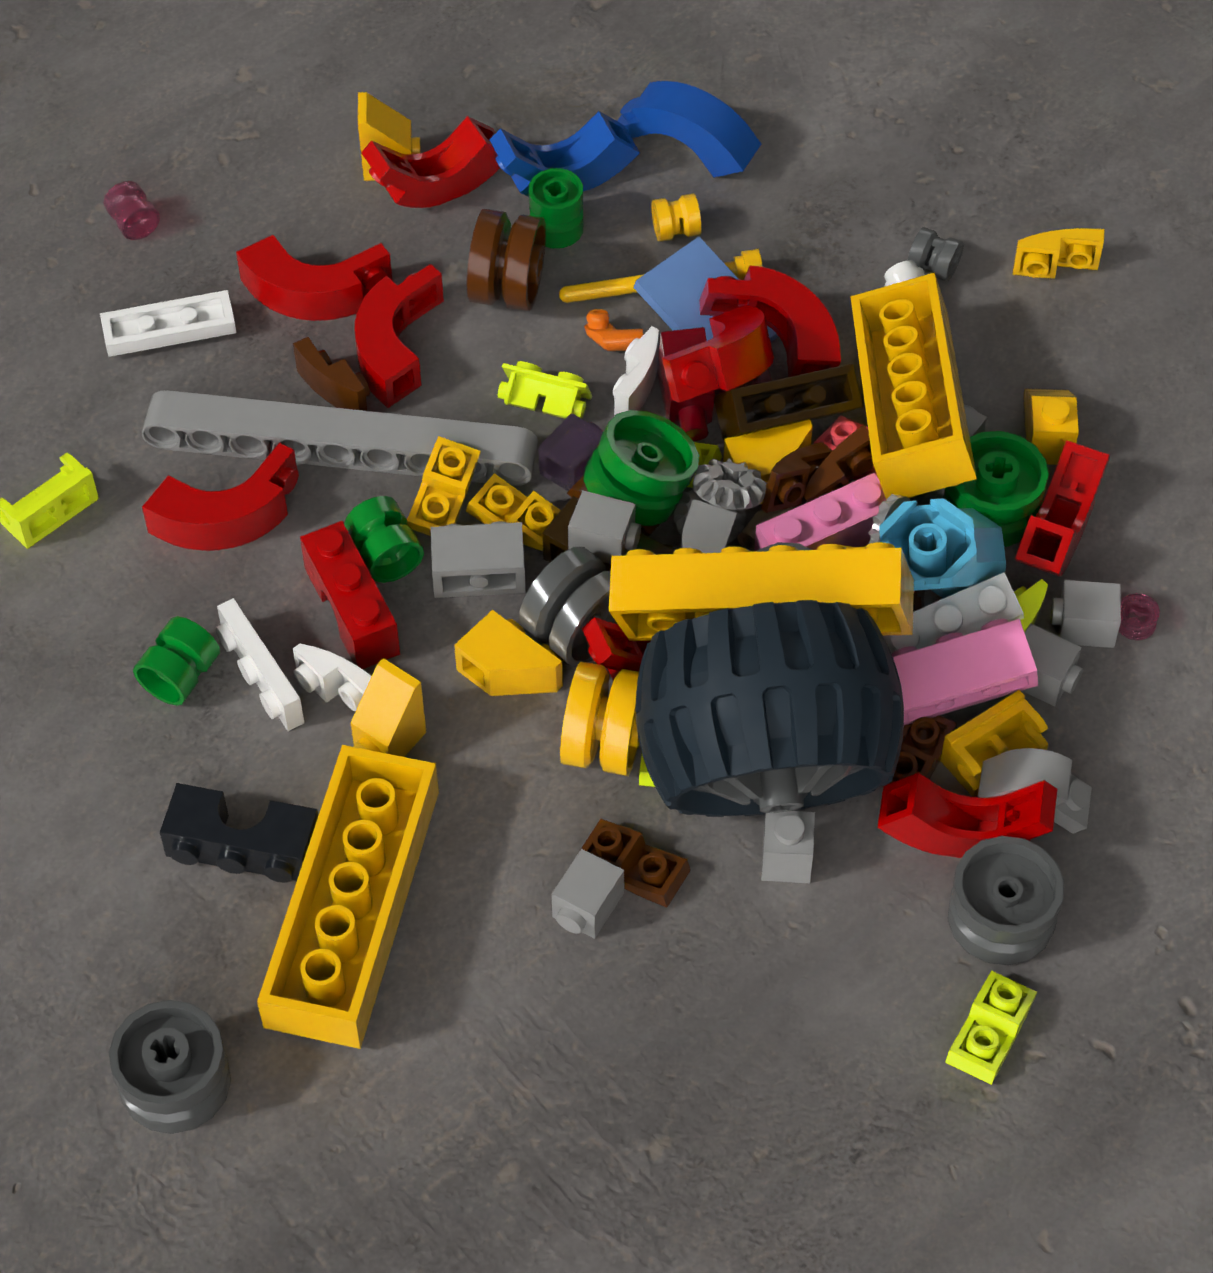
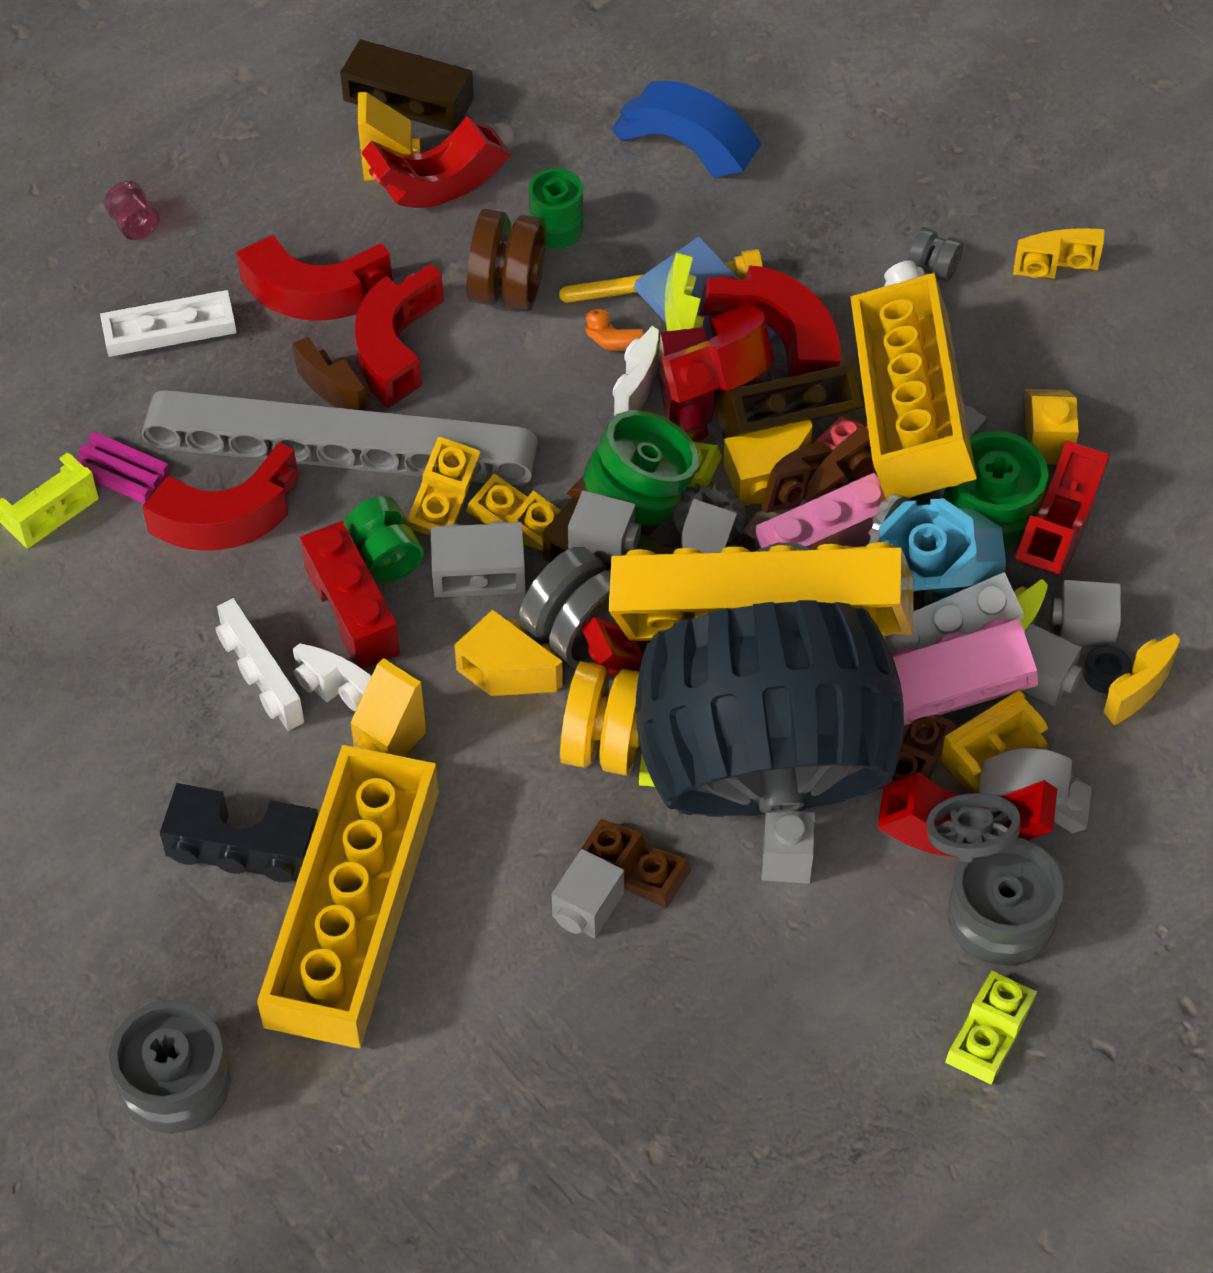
(124, 462): none -> dark pink tile
(176, 660): green wheel -> none
(409, 84): none -> dark brown brick
(528, 383): neon yellow hinge -> none
(568, 451): clear purple brick -> none
(592, 153): blue arch -> none
(676, 217): yellow wheel -> none
(679, 304): none -> neon yellow slope
(729, 485): light grey gear -> none
(974, 825): none -> dark grey wheel
(1105, 666): none -> black tile
(1142, 606): clear pink bush -> none
(1148, 674): none -> yellow slope

